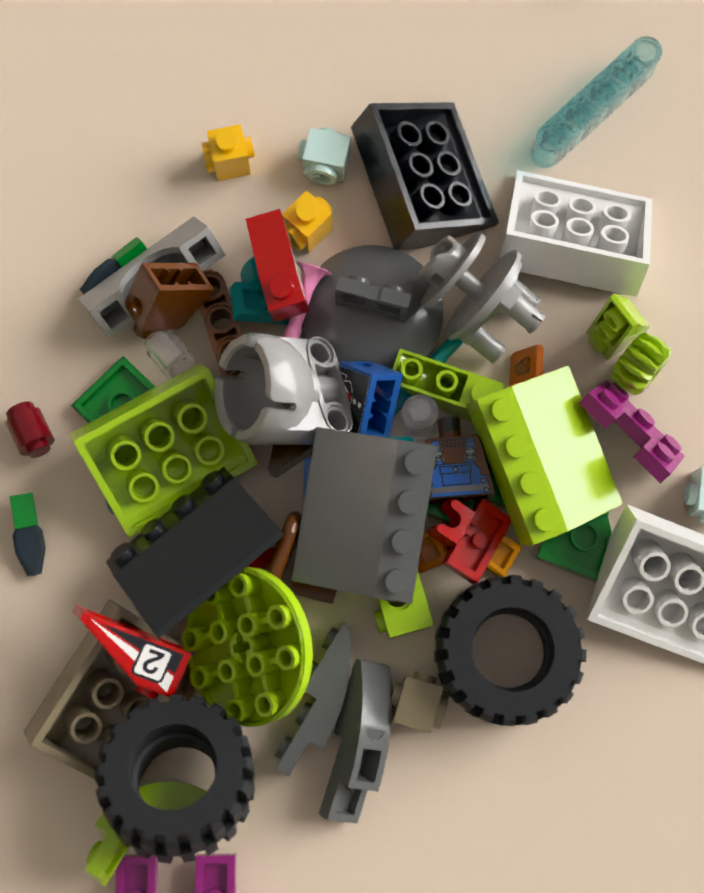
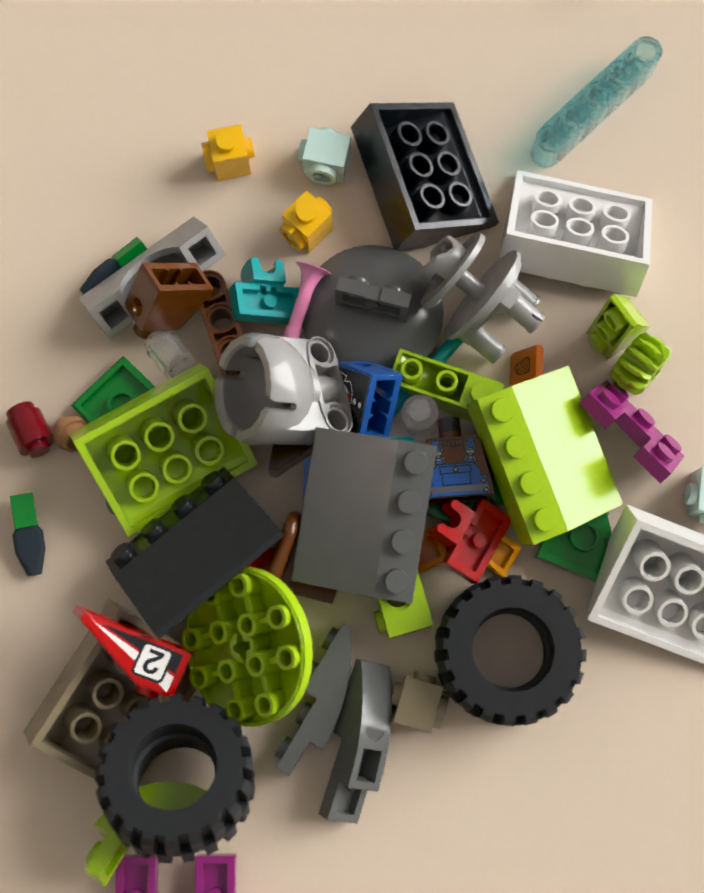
(63, 428): none -> medium nougat plate
(276, 266): red slope -> none

